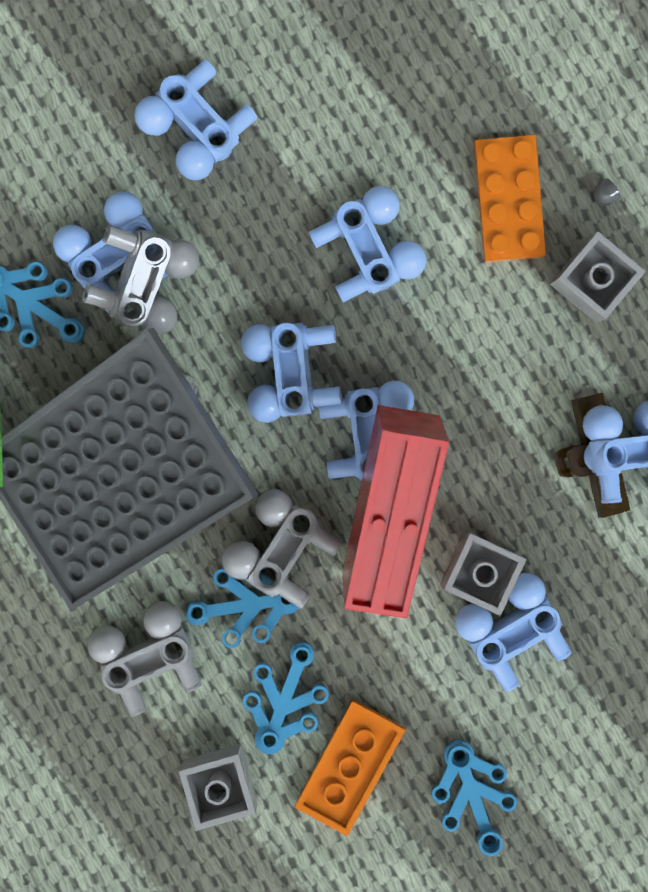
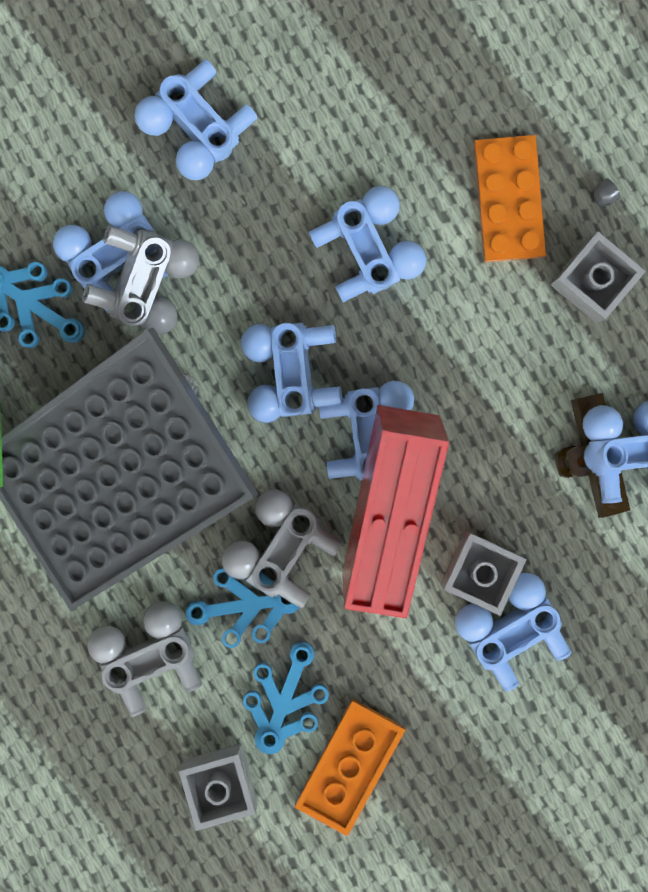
(472, 790): dark azure plant -> none

